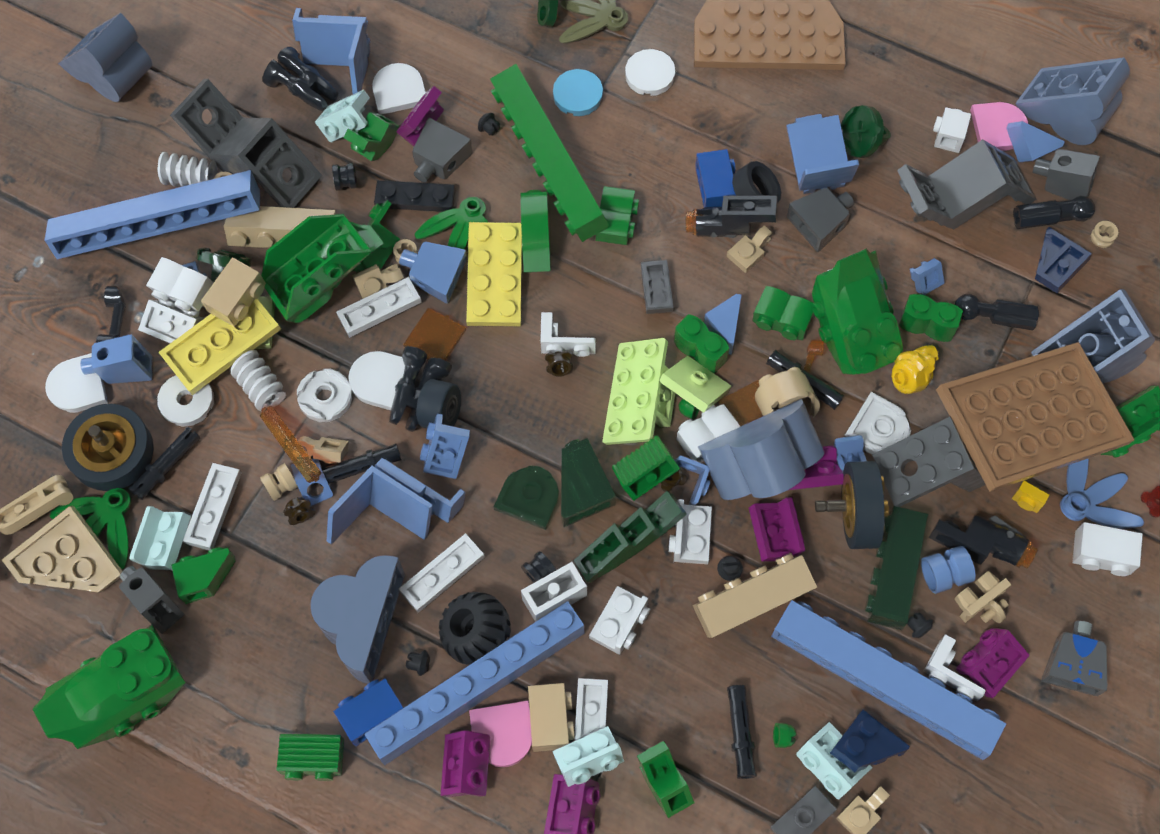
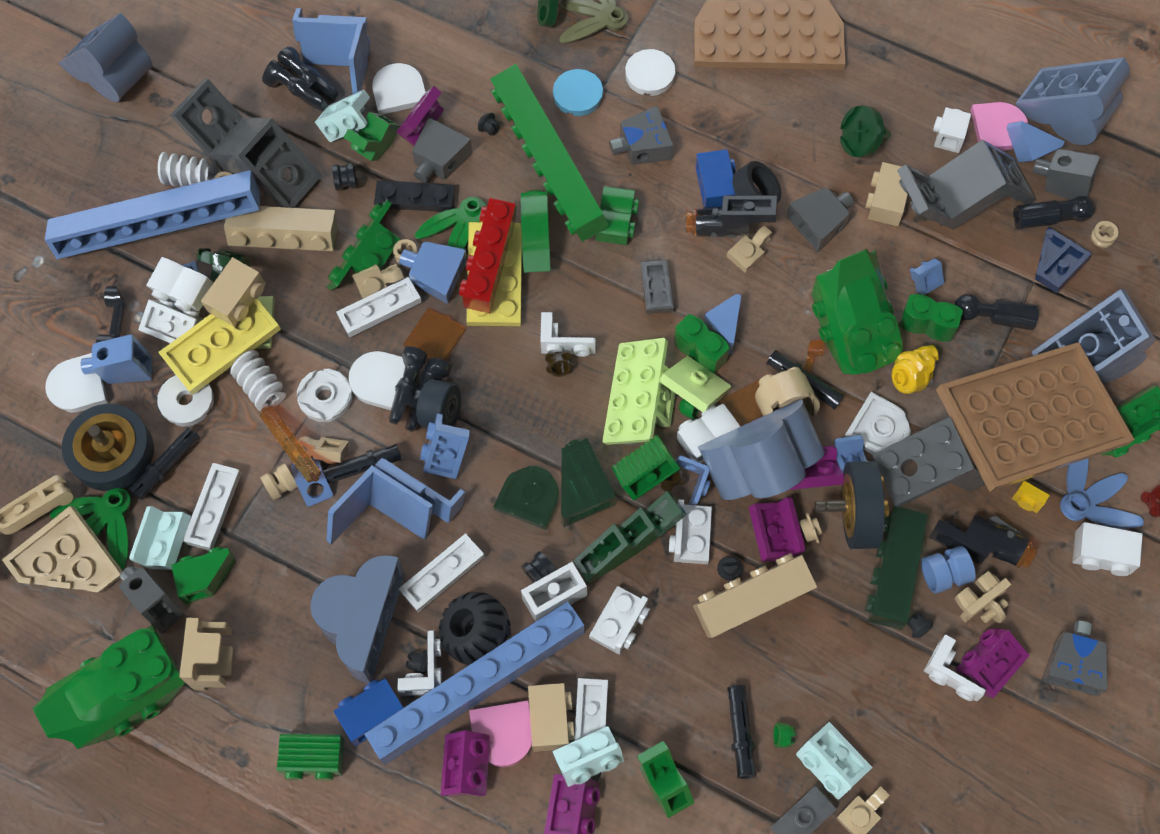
(203, 655): none -> tan panel
(298, 510): dark brown plate -> none
(313, 260): green slope -> none
(415, 683): none -> white bracket
(489, 255): none -> red brick
(644, 138): none -> dark grey torso
(783, 313): green brick -> none
(810, 528): none -> tan plate
(819, 153): medium blue piece -> none
(867, 744): dark blue wing -> none
(888, 198): none -> tan brick
(889, 680): medium blue brick -> none

